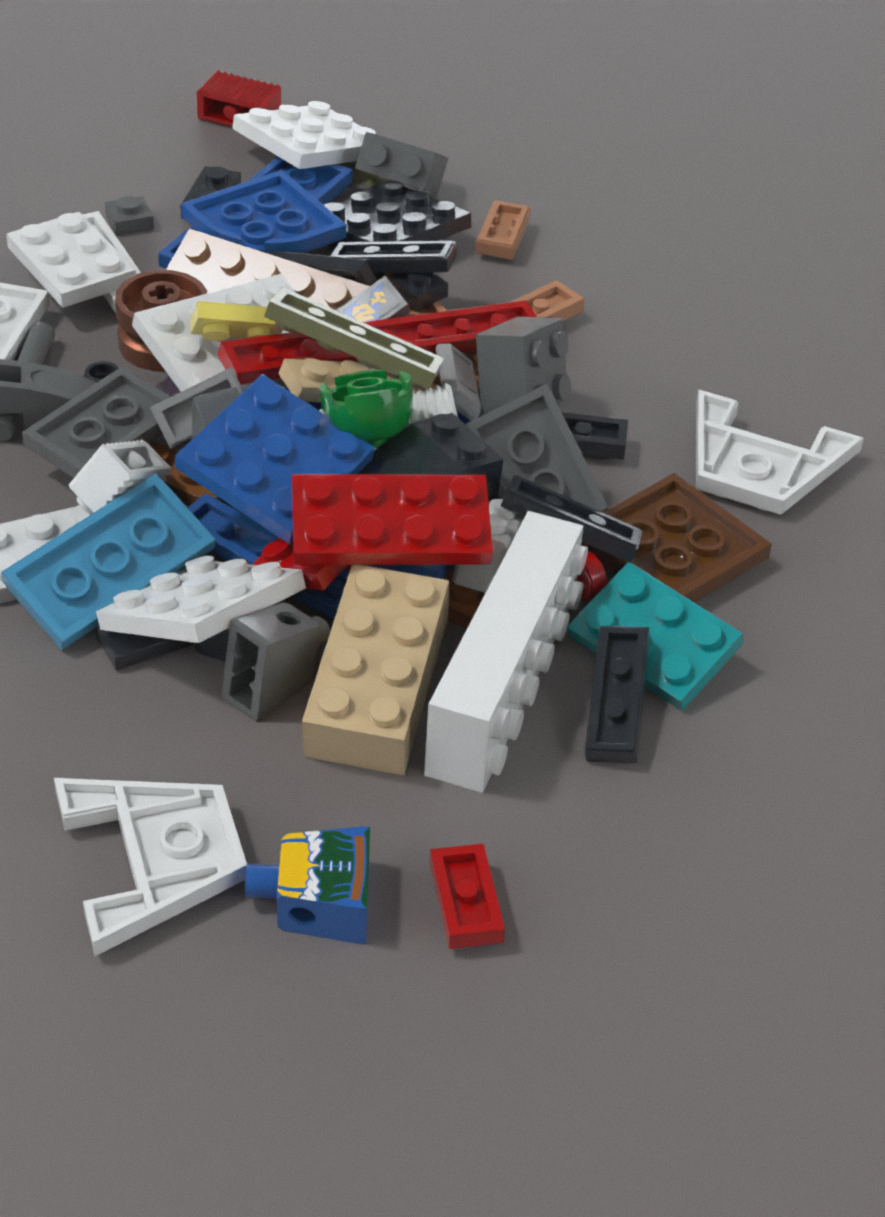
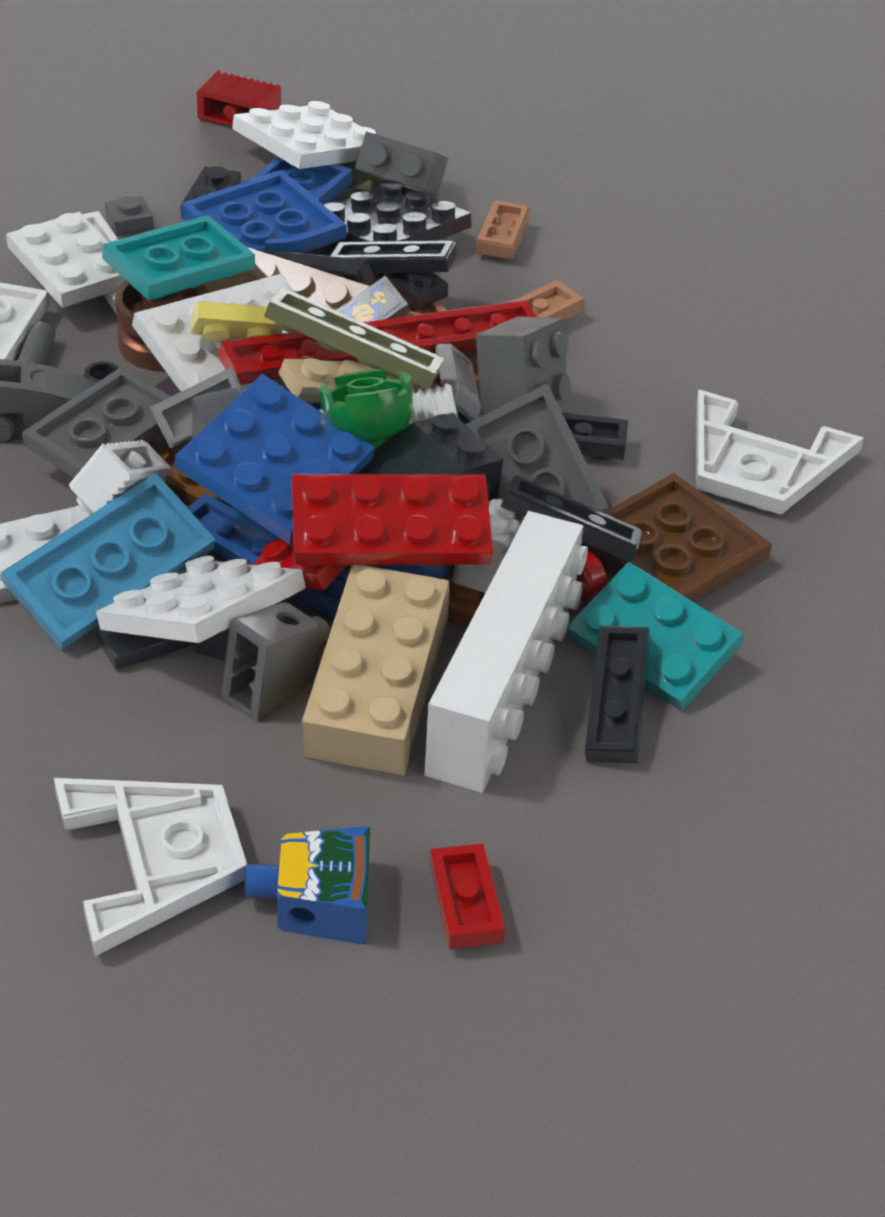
(178, 257): none -> teal plate

